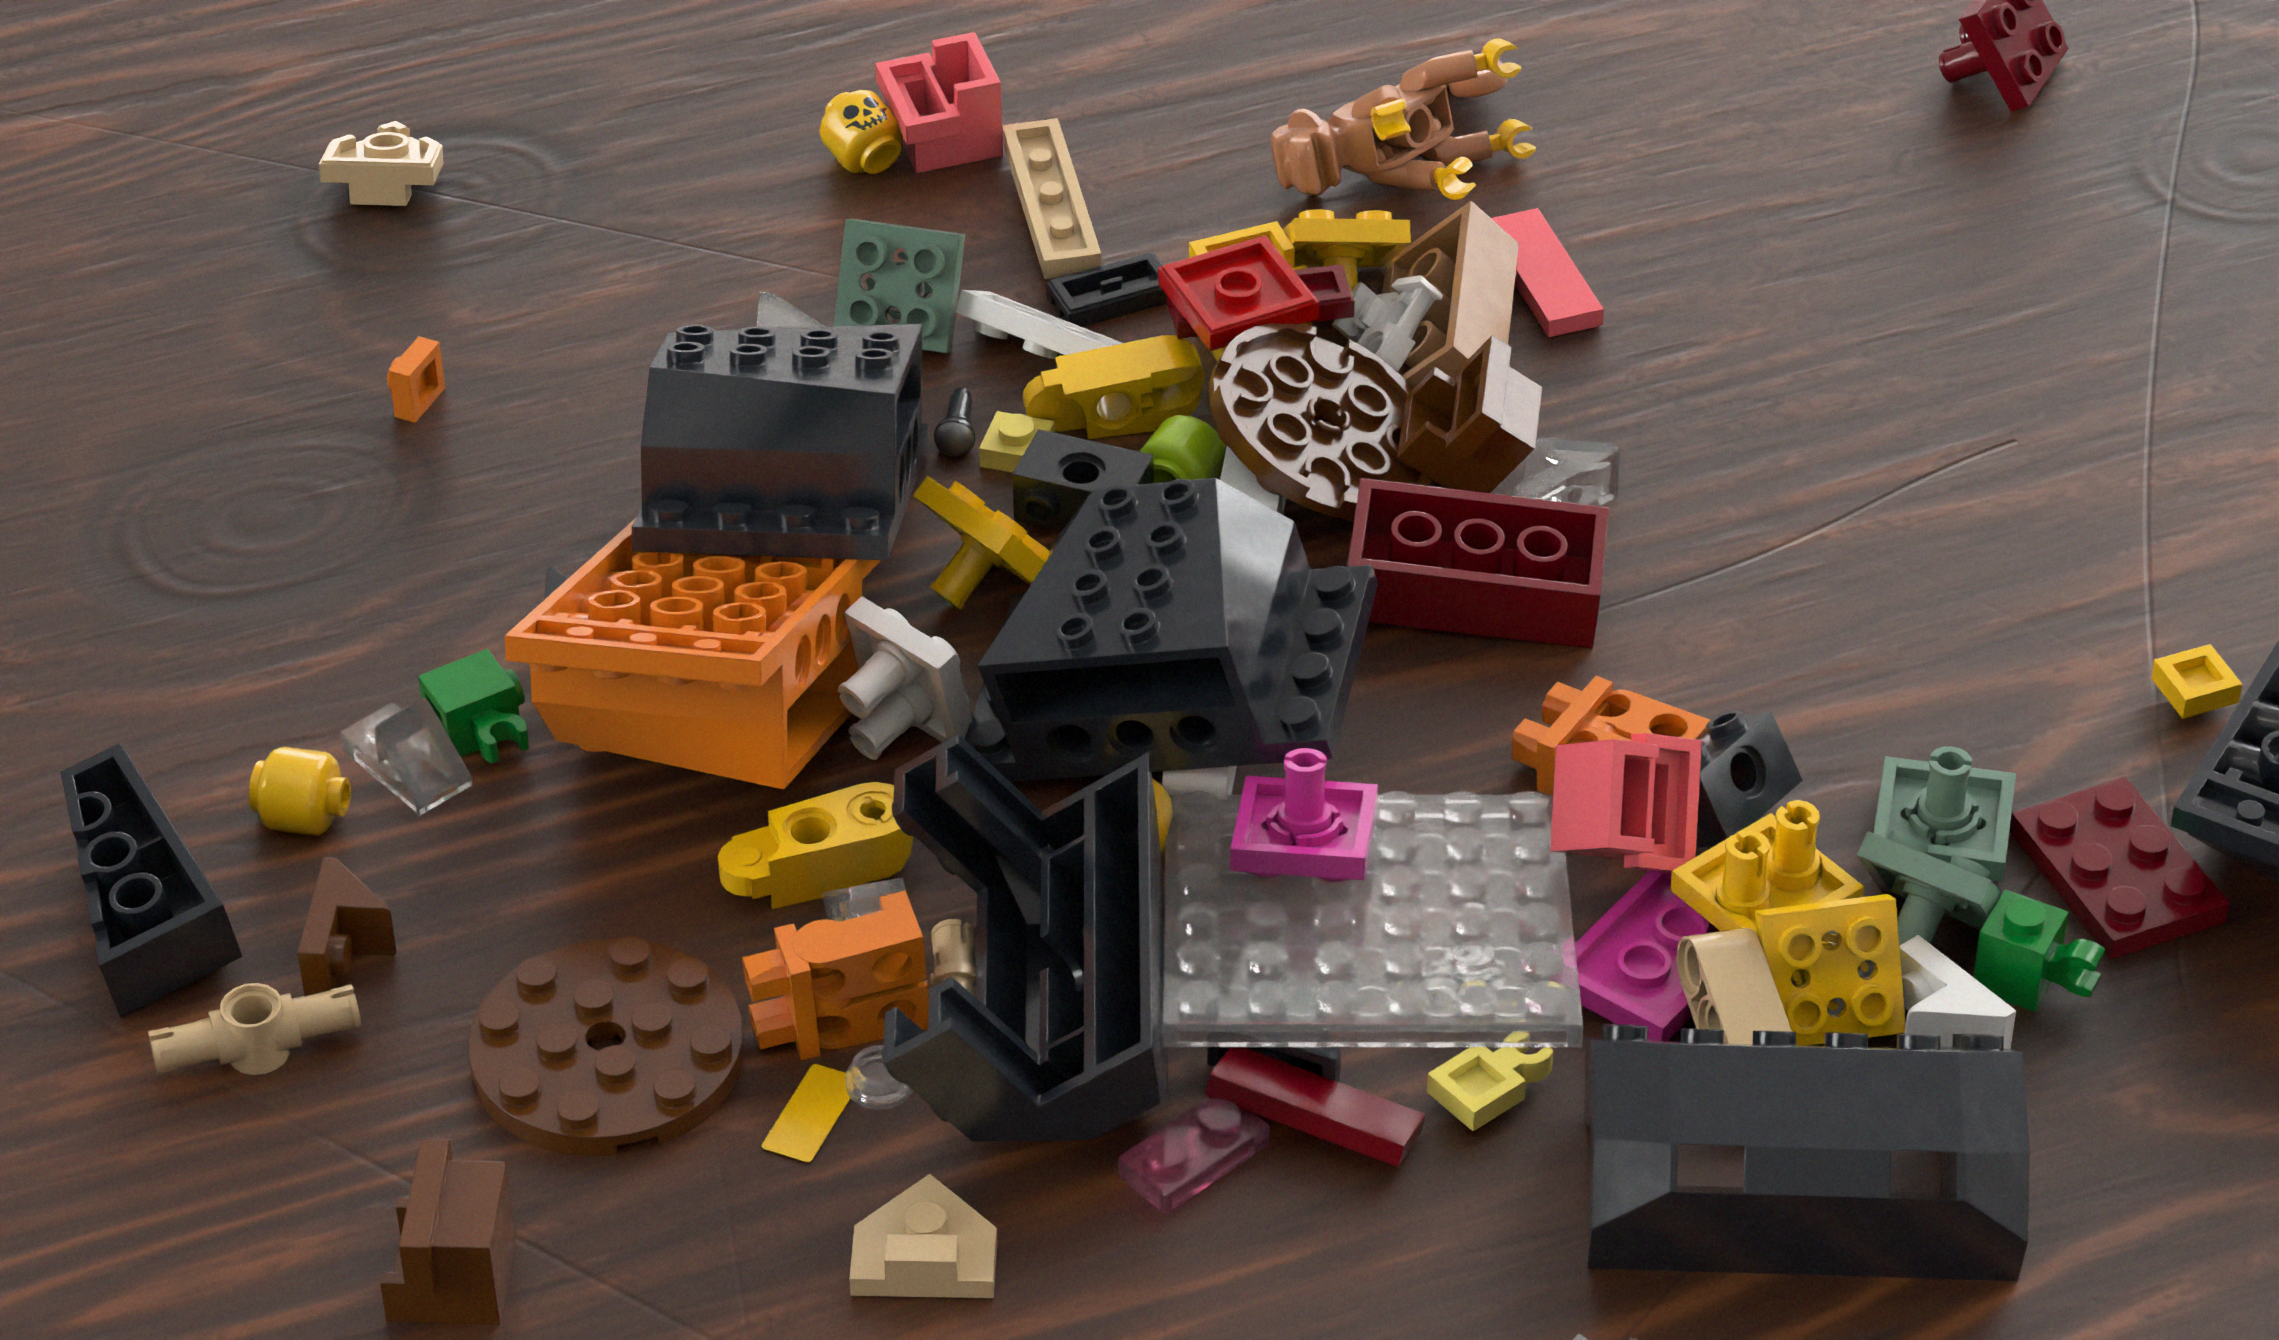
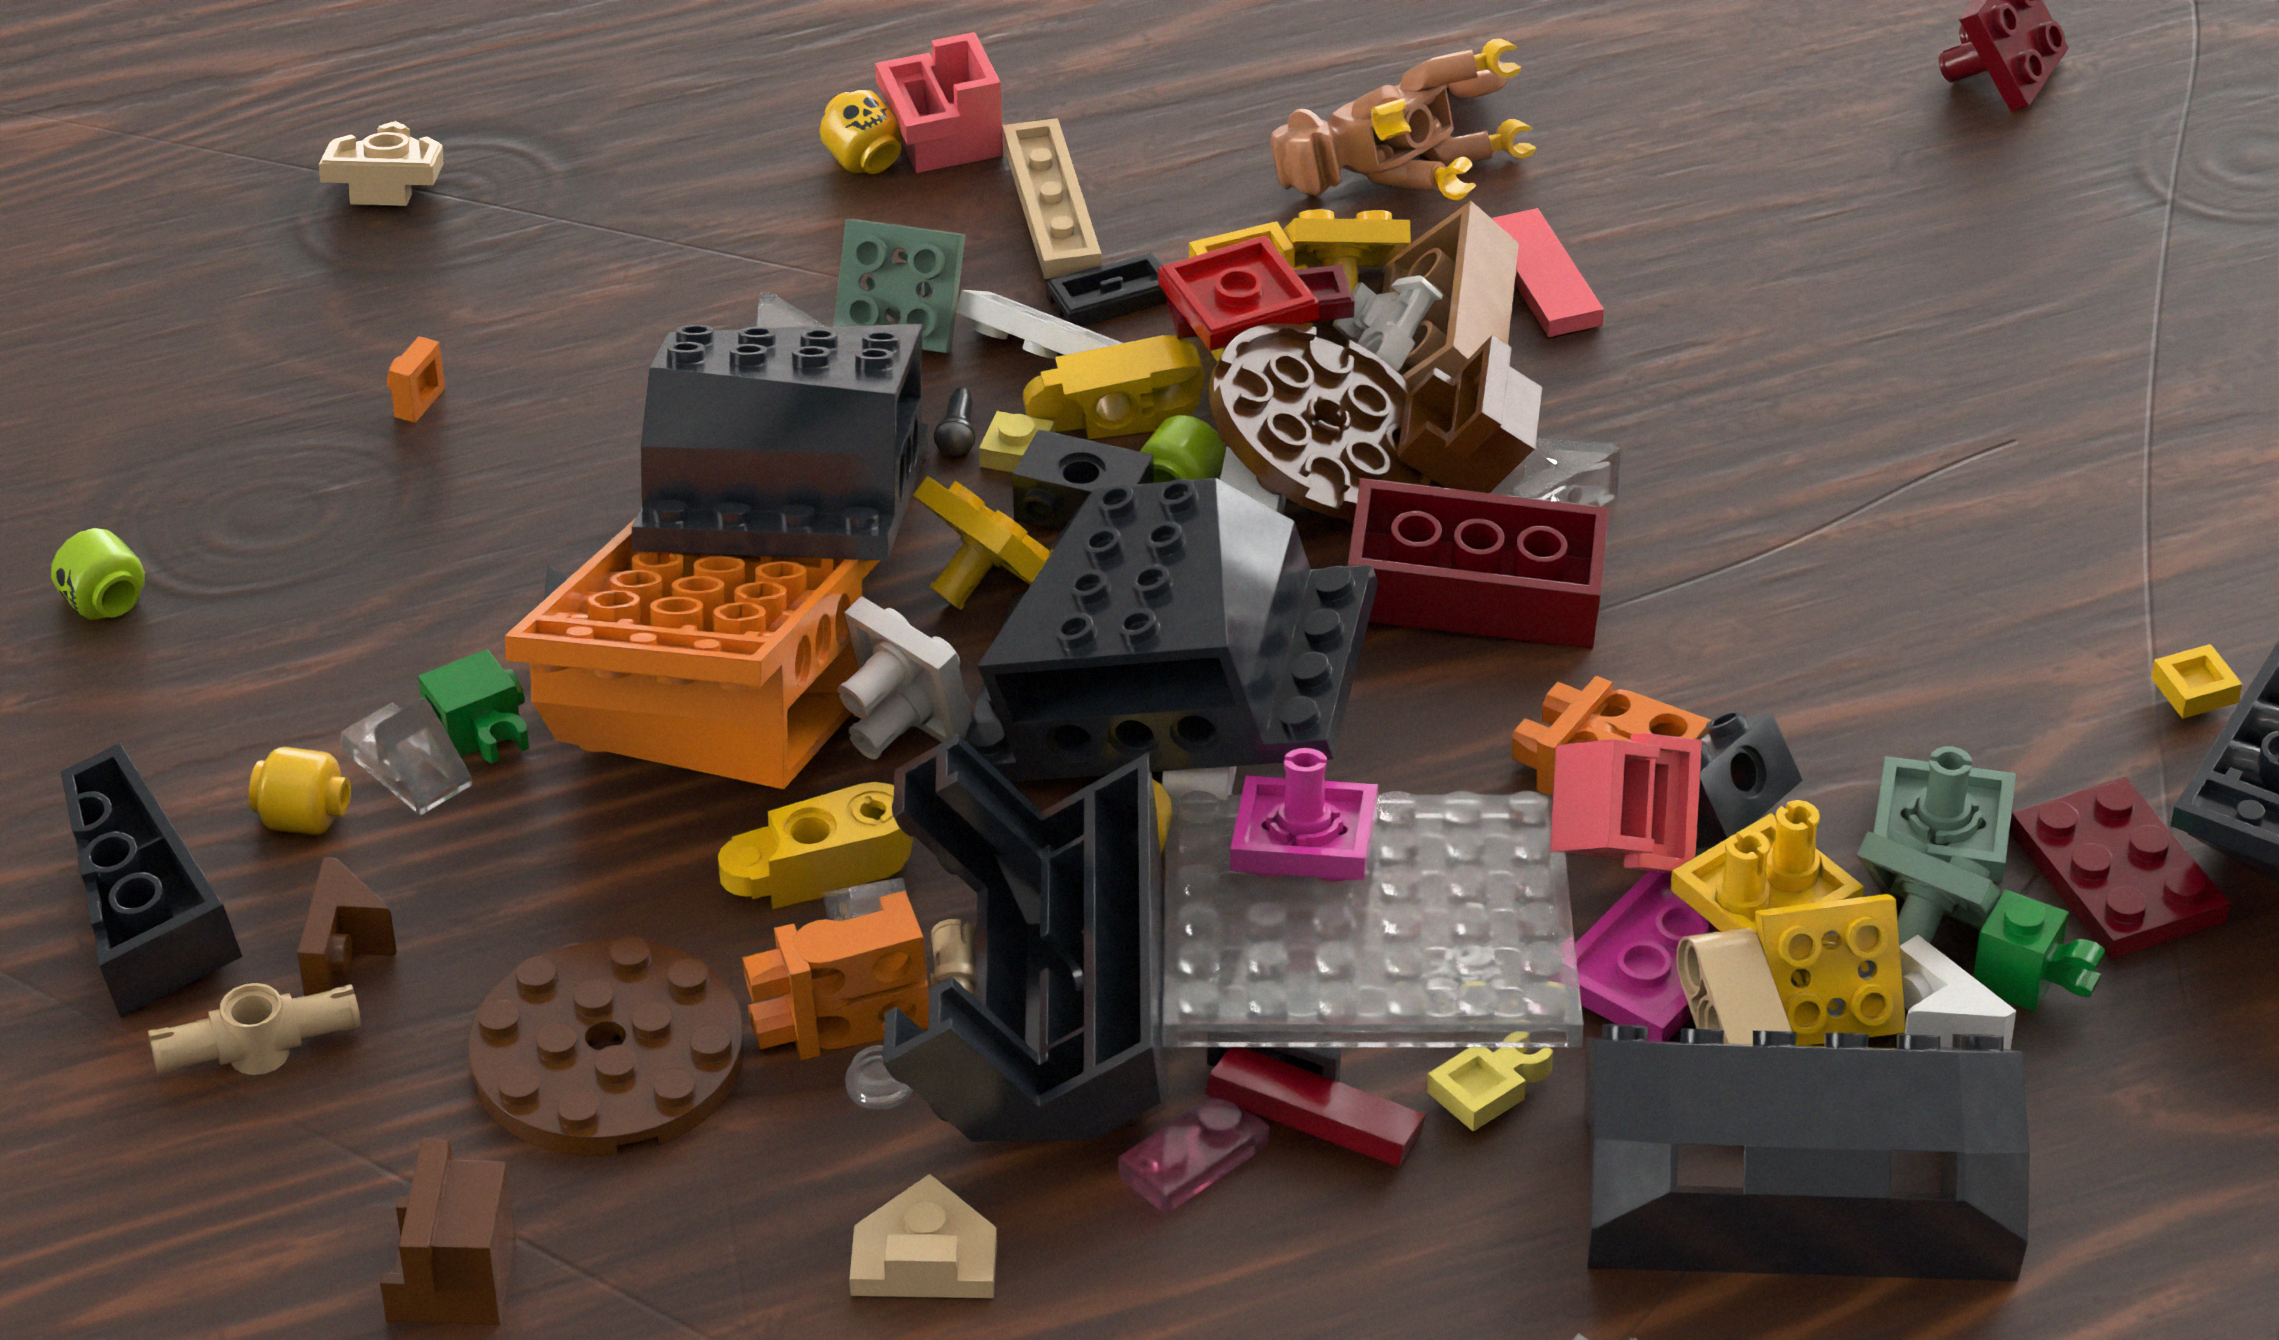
(98, 574): none -> lime head
(809, 1114): yellow sticker -> none

